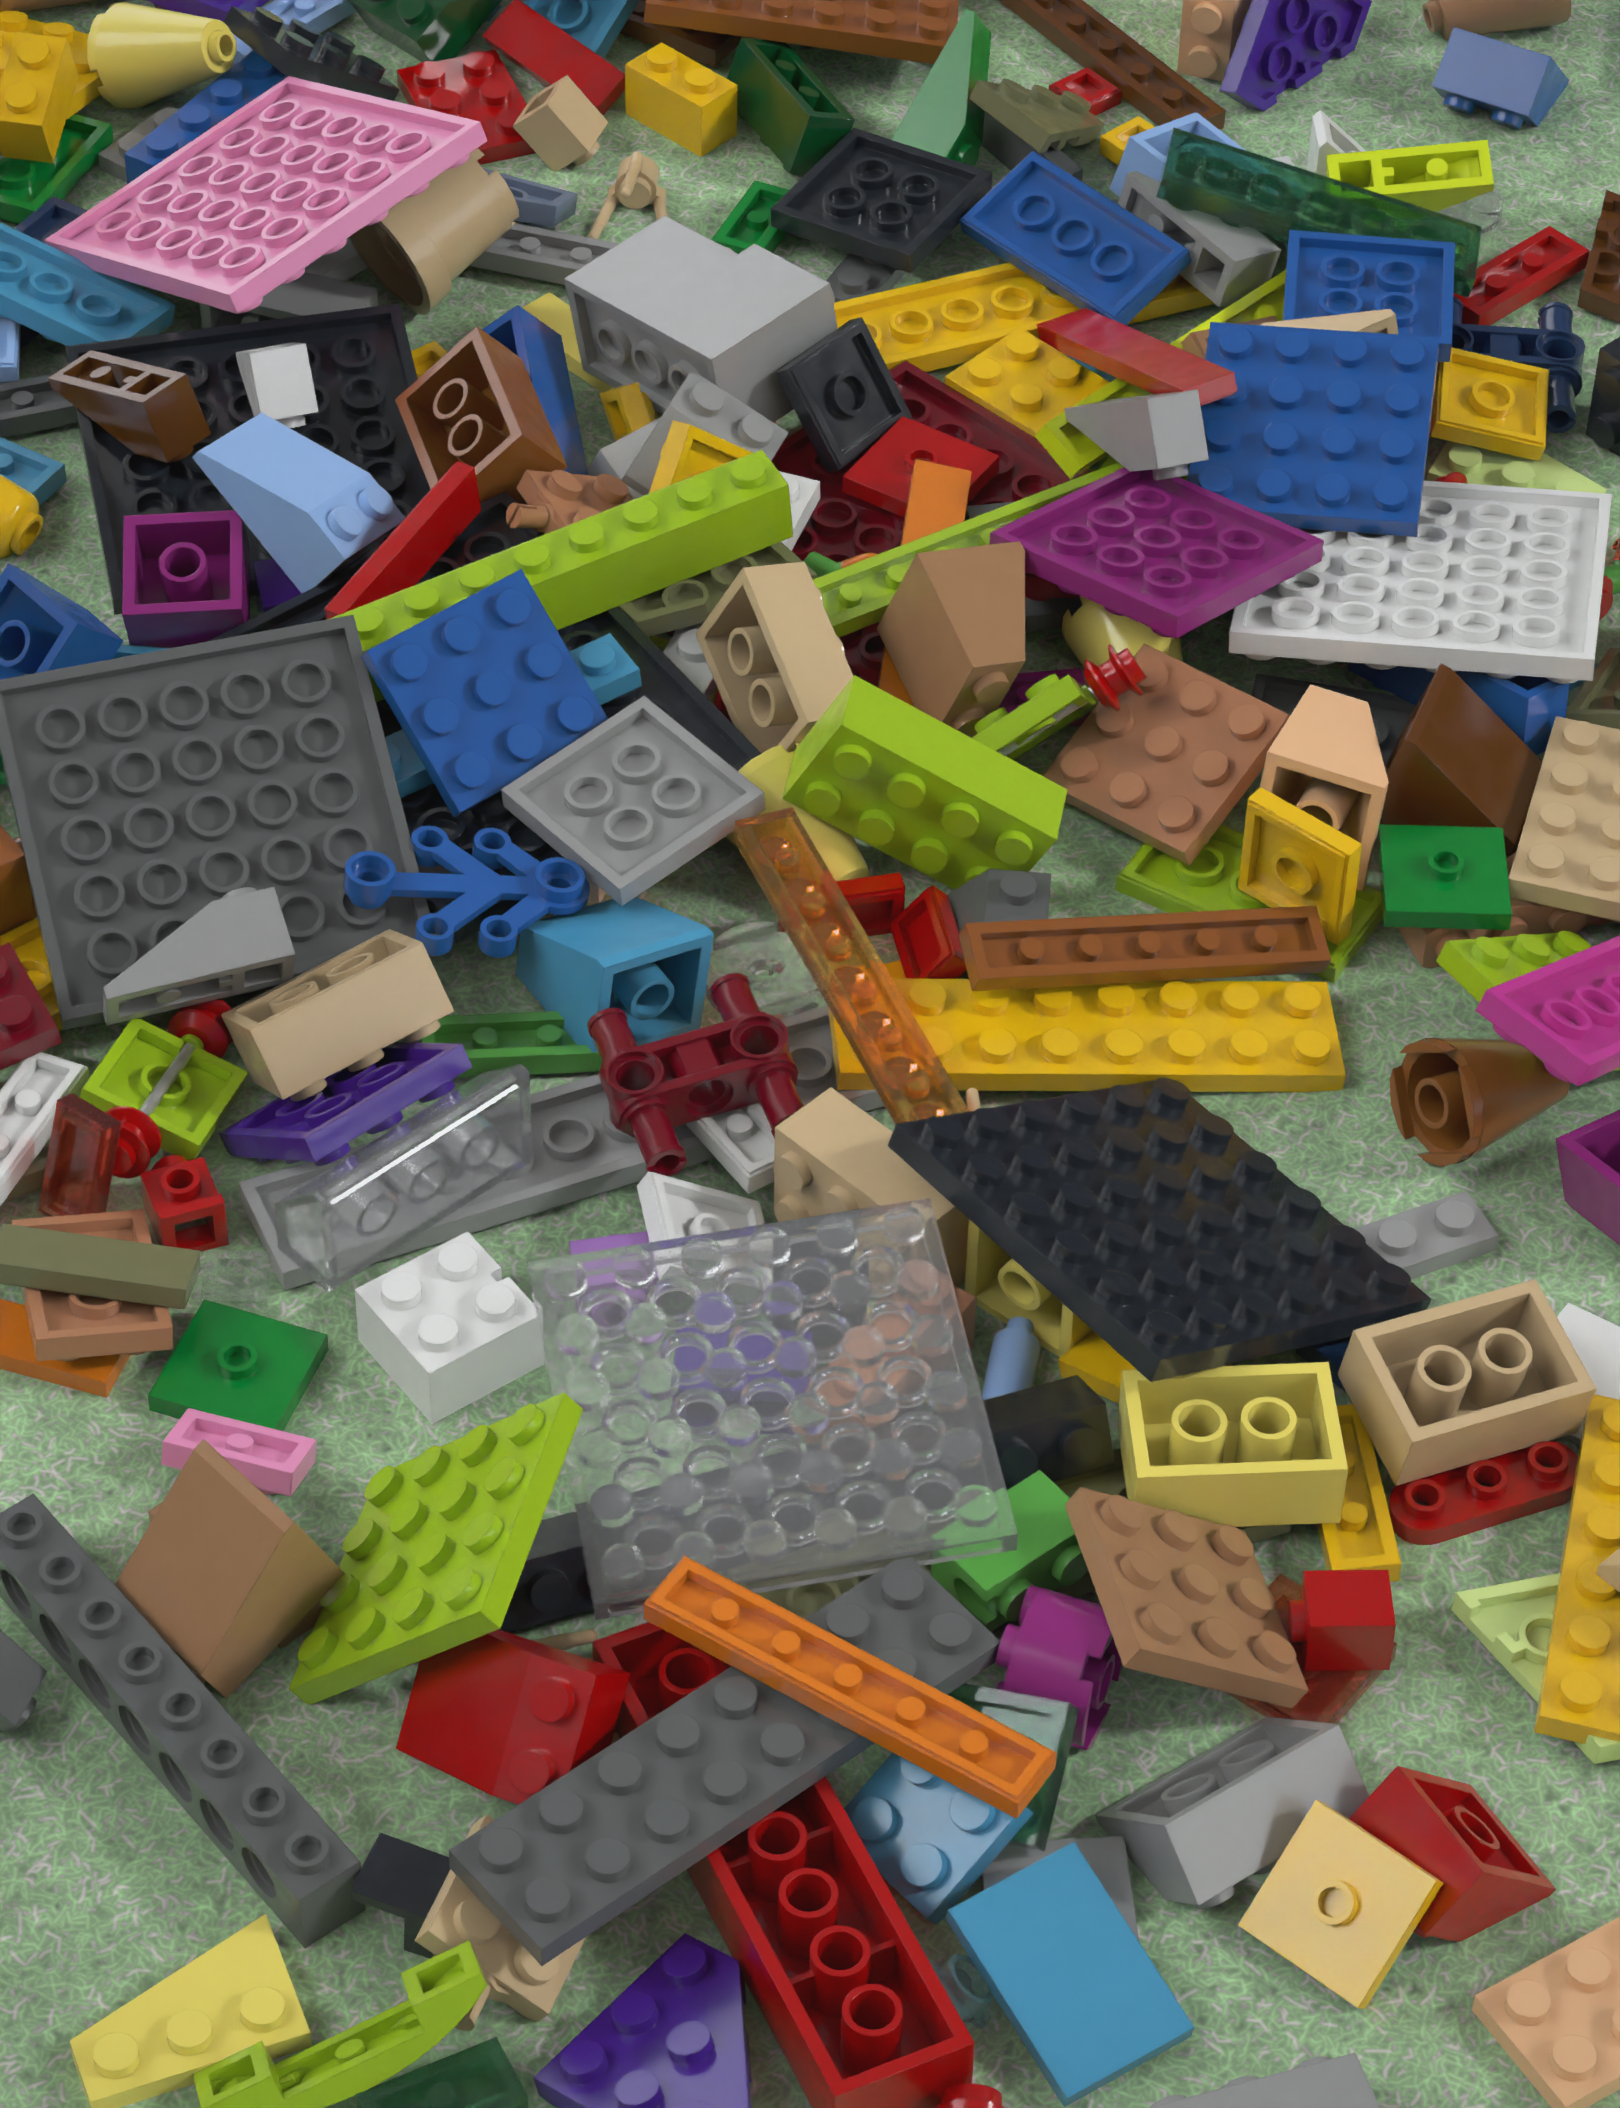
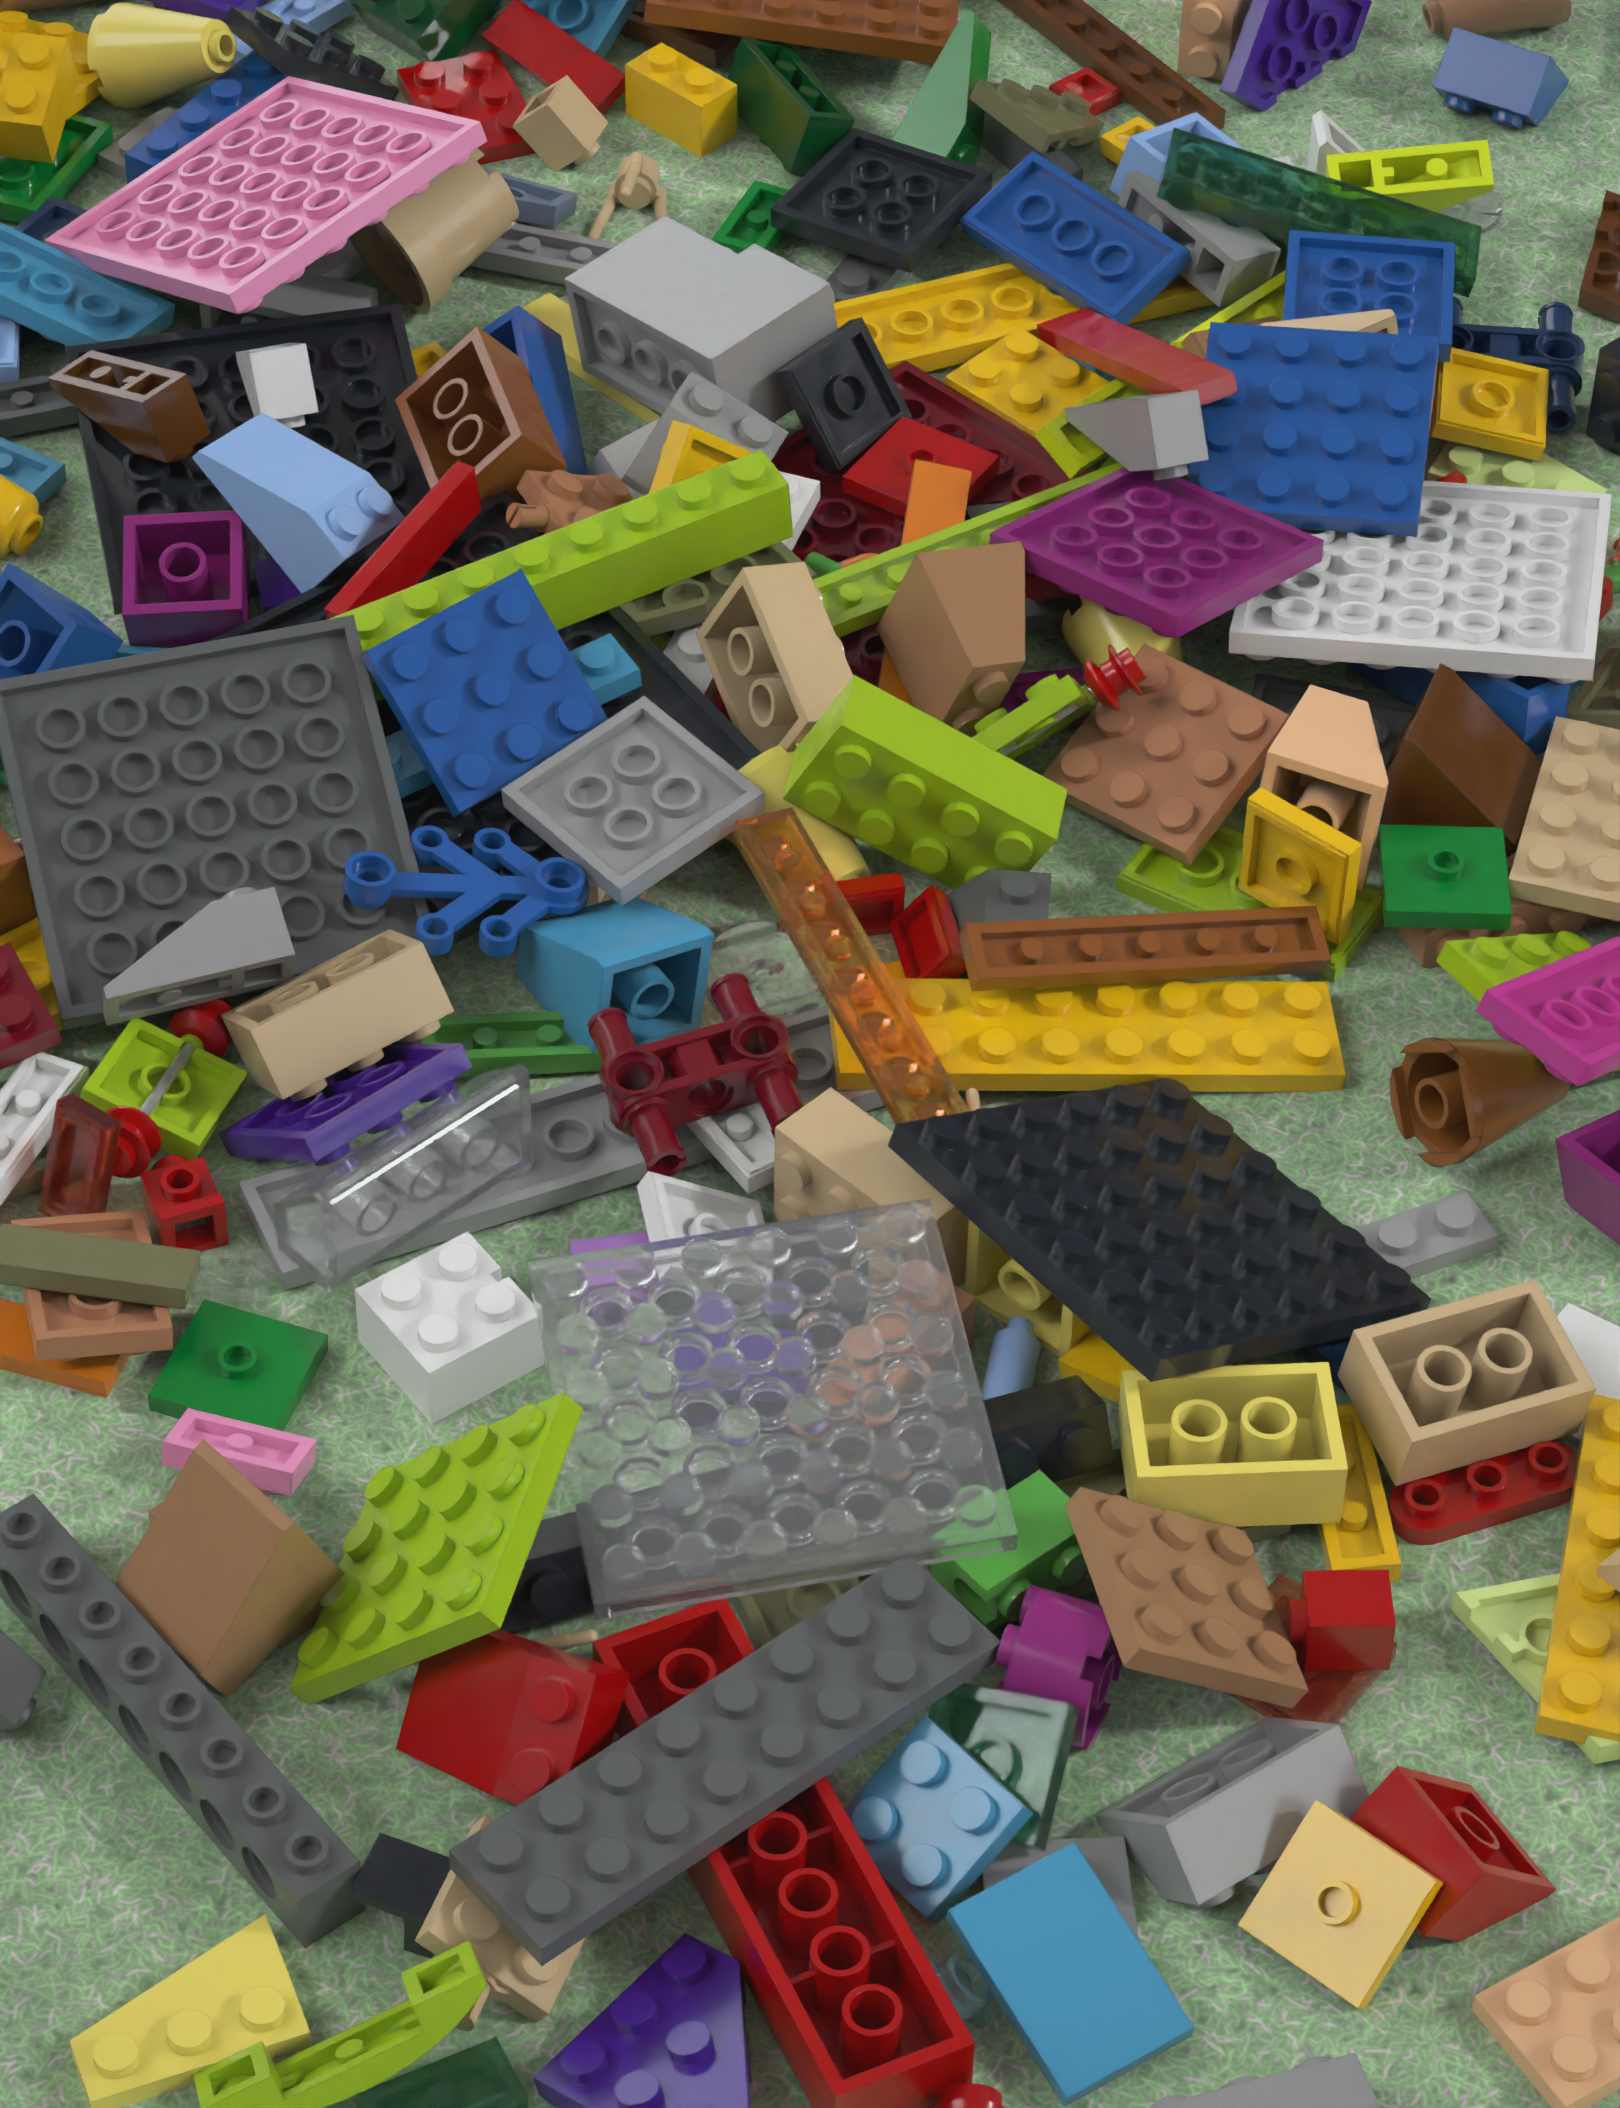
(627, 409): yellow plate -> none
(851, 1686): orange tile -> none
(1522, 275): red plate -> none

